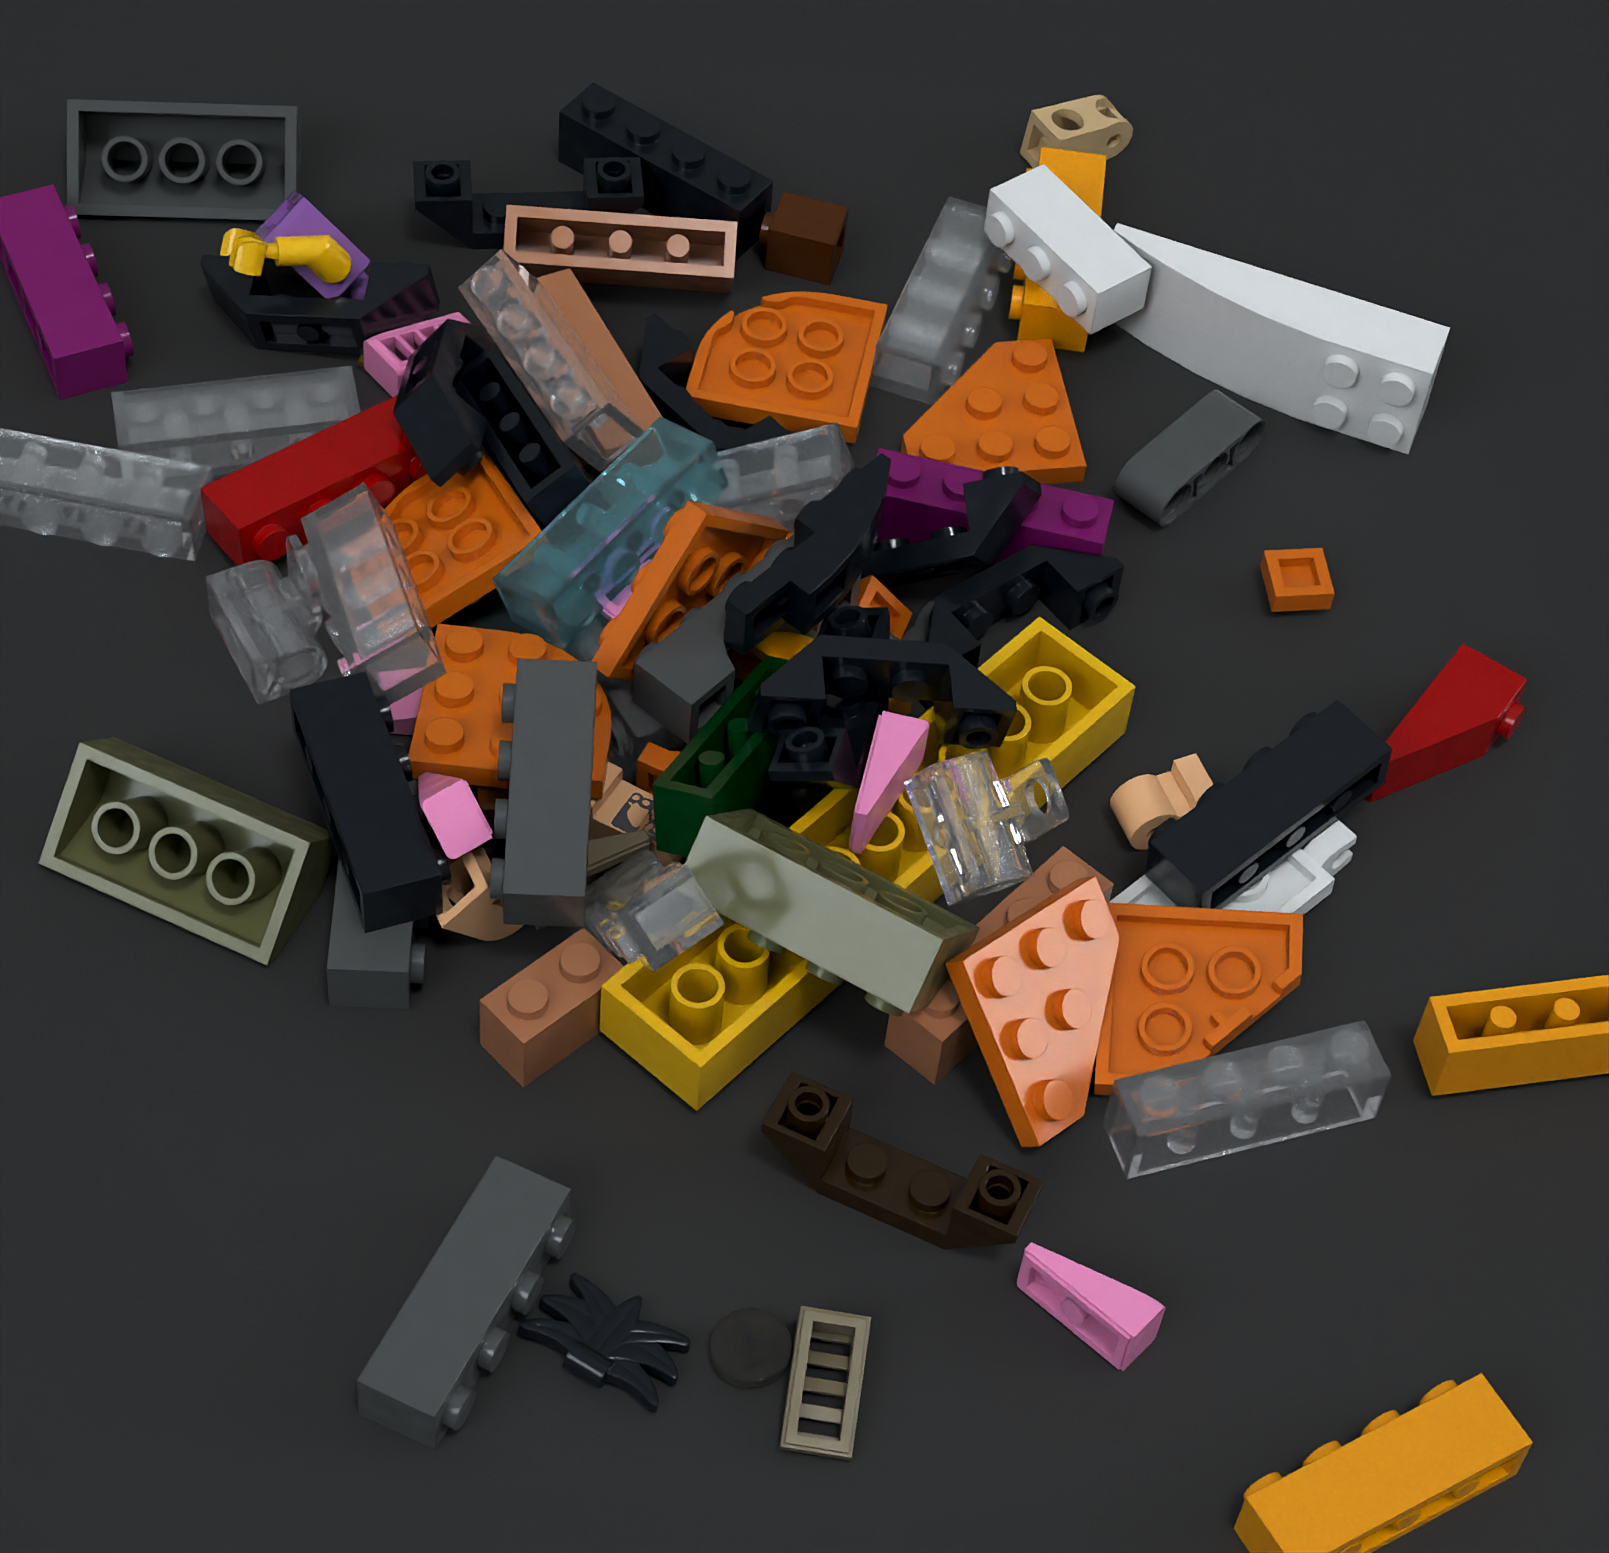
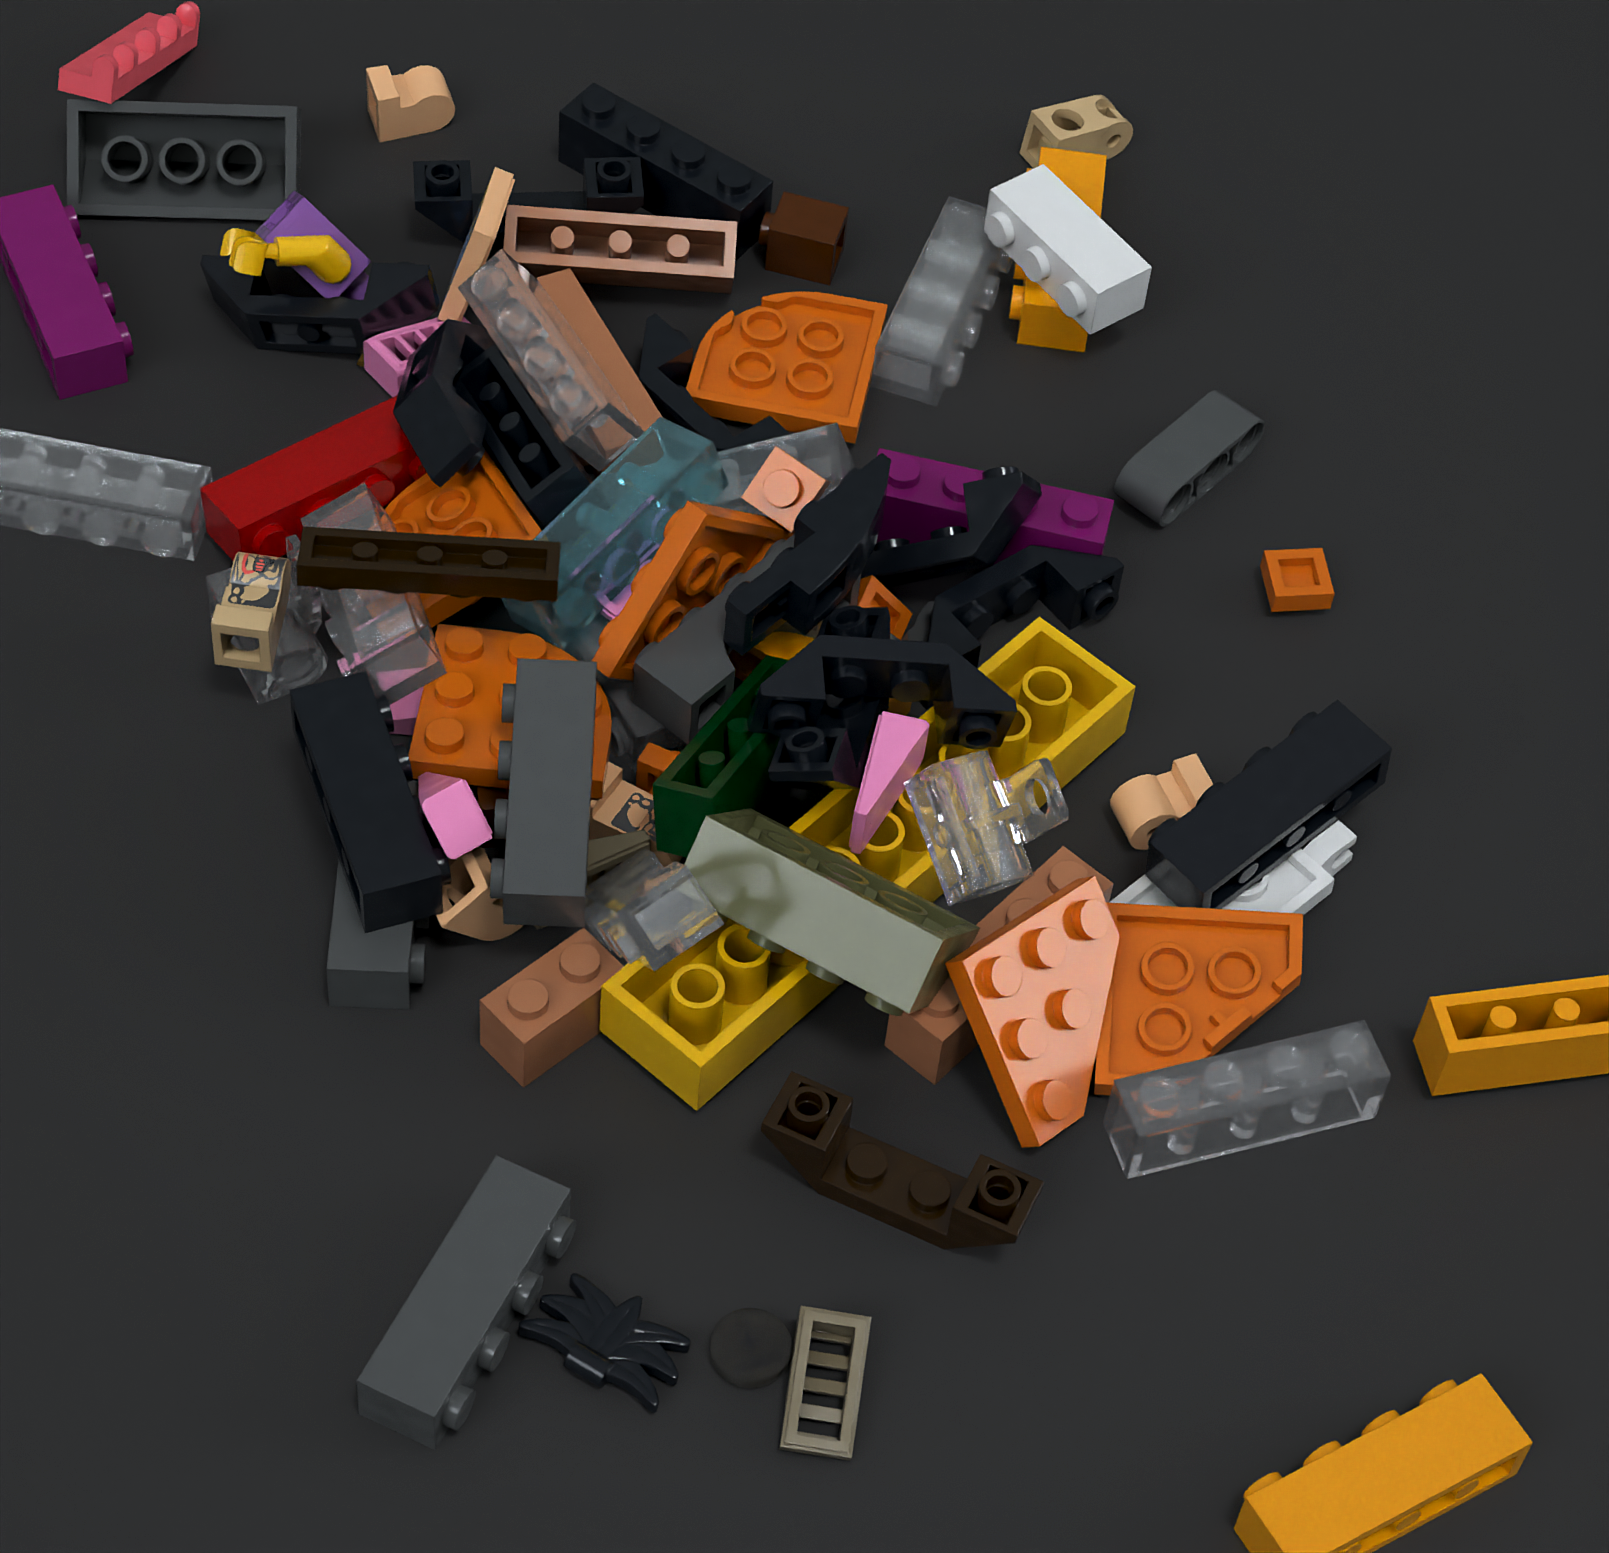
(131, 55): none -> coral hinge
(187, 848): olive slope -> none
(233, 419): clear brick -> none
(252, 608): none -> tan leg
(408, 101): none -> light nougat leg
(429, 564): none -> dark brown plate
(478, 242): none -> light nougat tile
(784, 488): none -> orange plate
(1005, 414): orange plate -> none
(1094, 1307): bright pink slope -> none
(1288, 341): white slope -> none
(1454, 720): red slope -> none

